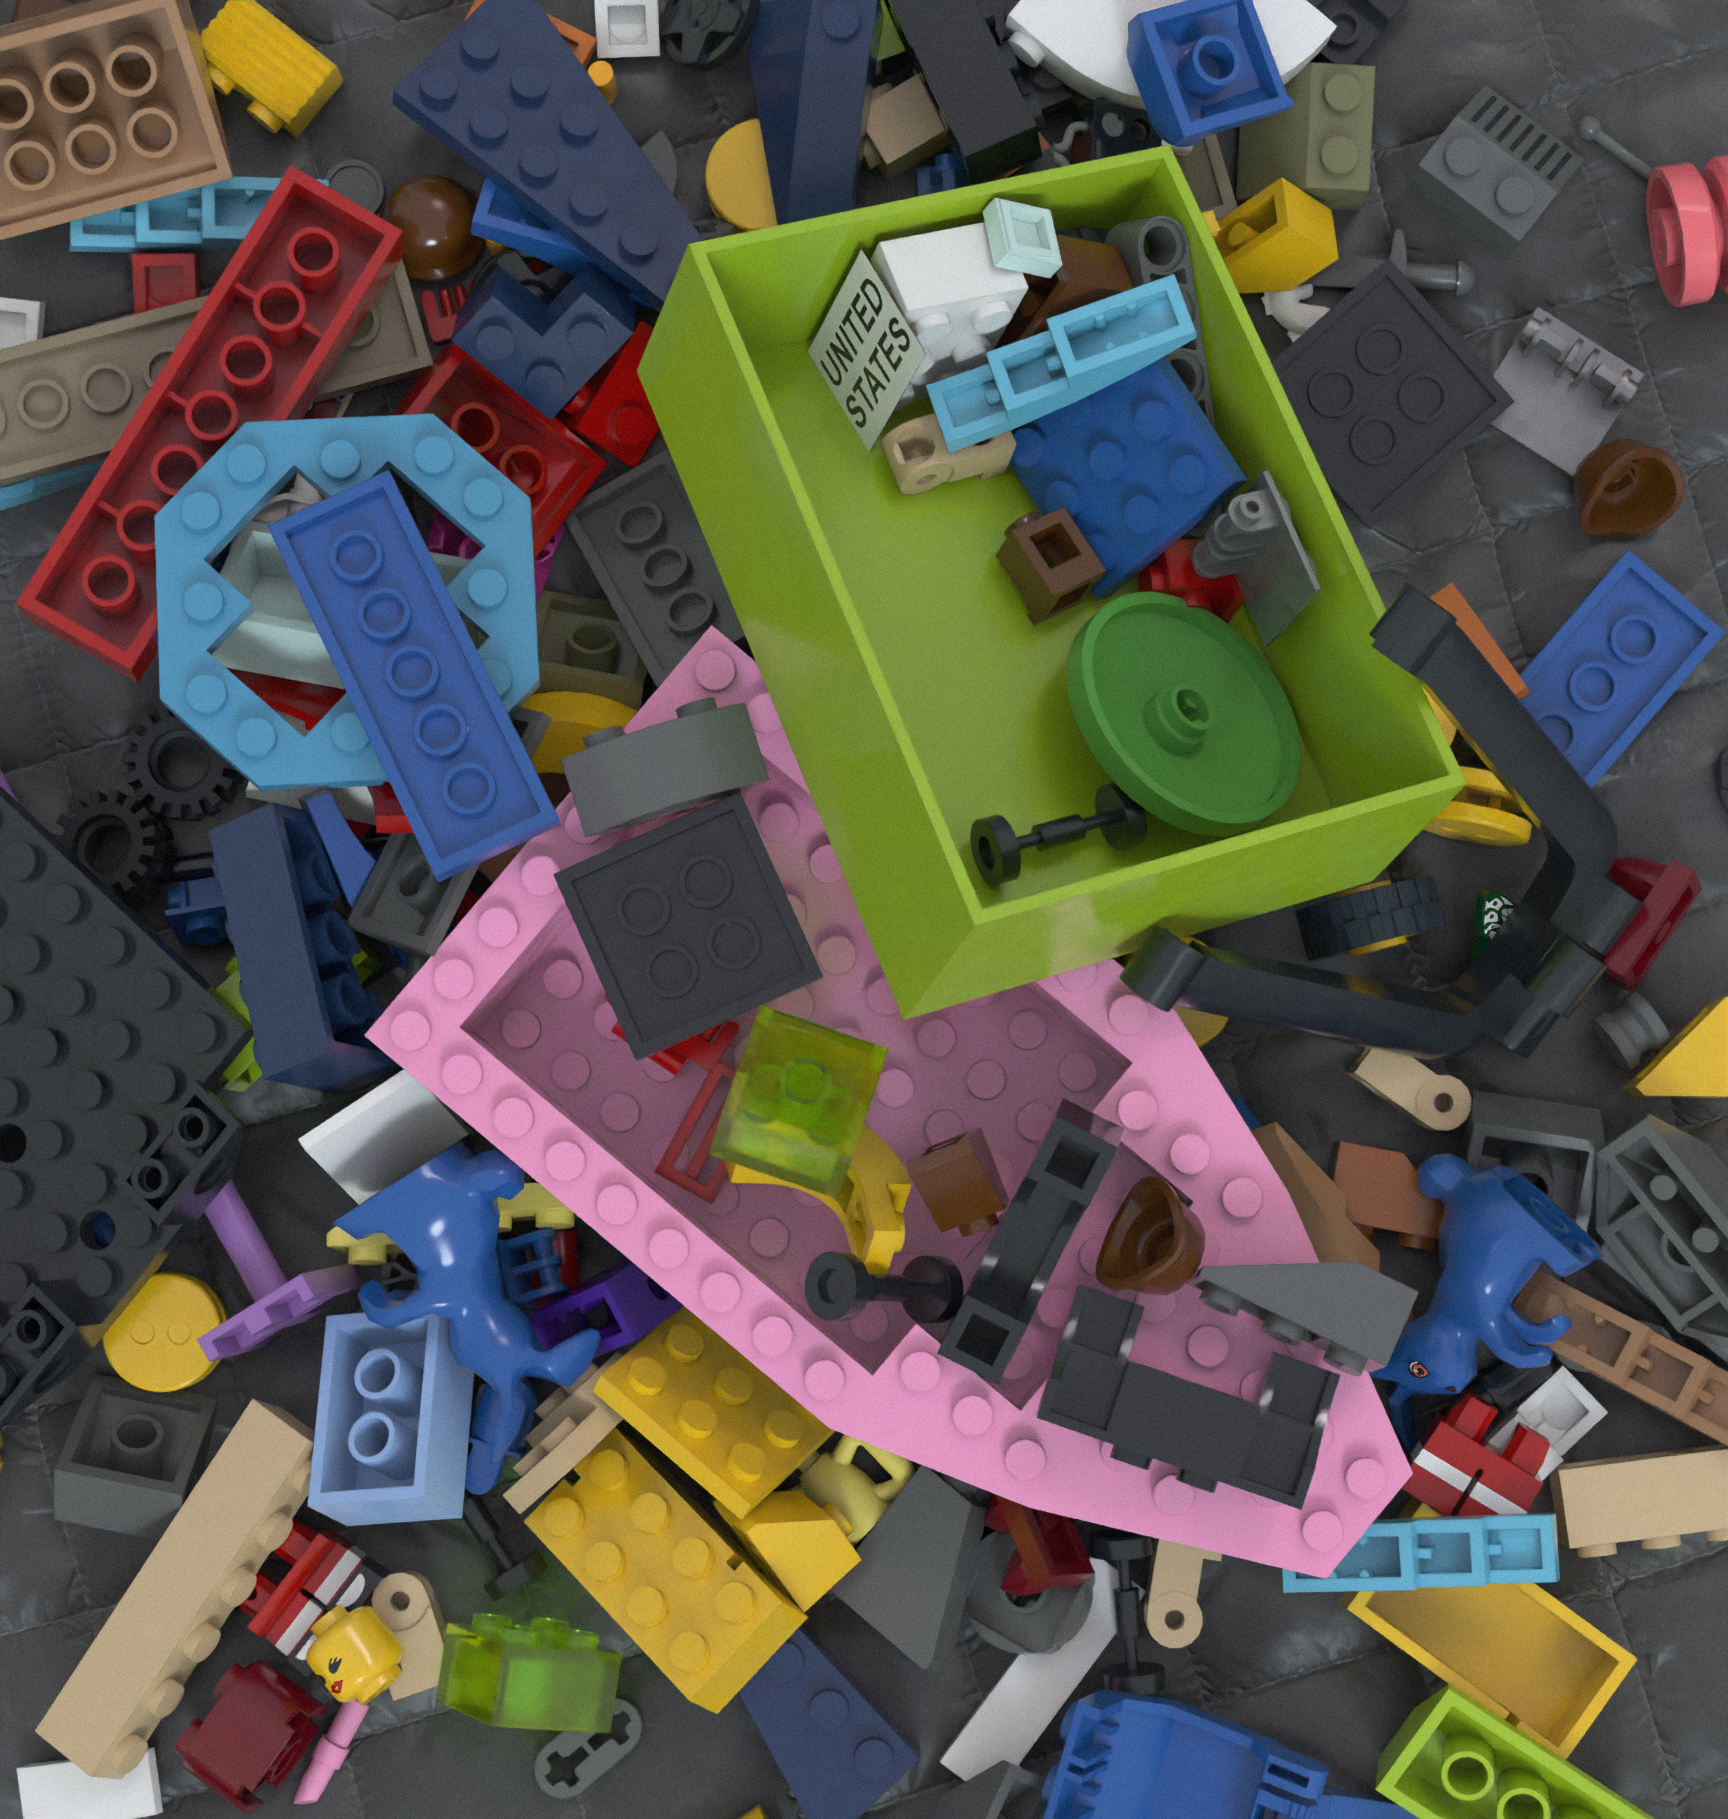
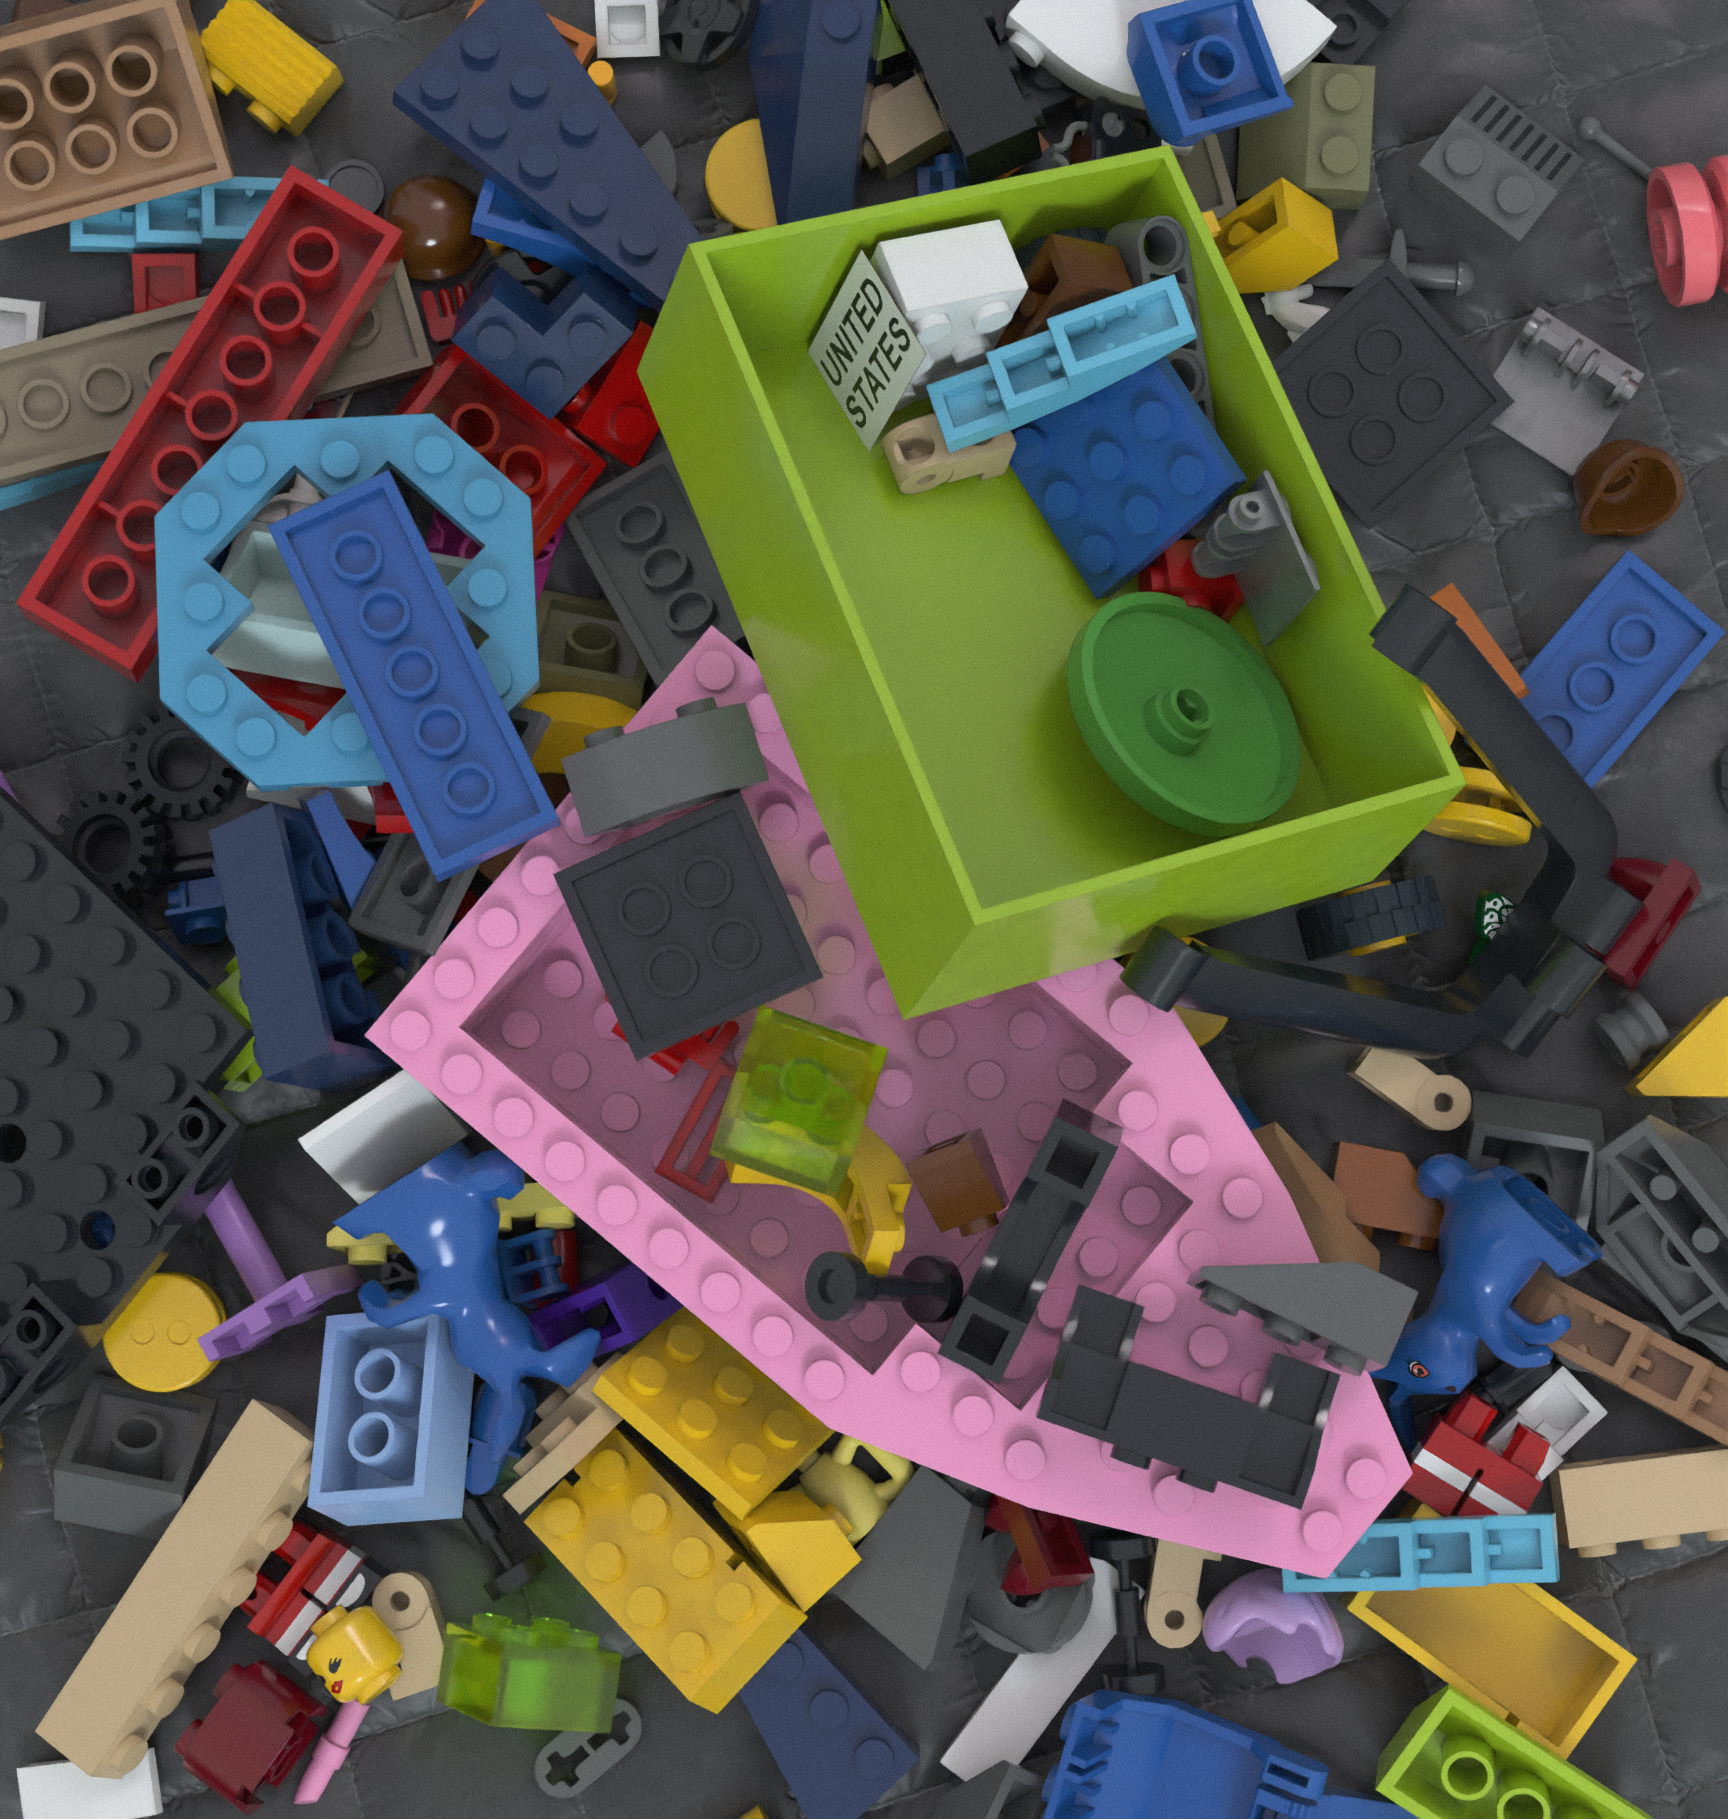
(998, 849): black wheel -> none
(1022, 238): light aqua tile -> none
(1049, 563): brick -> none
(1151, 1242): reddish brown helmet -> none
(1285, 1630): none -> lavender piece

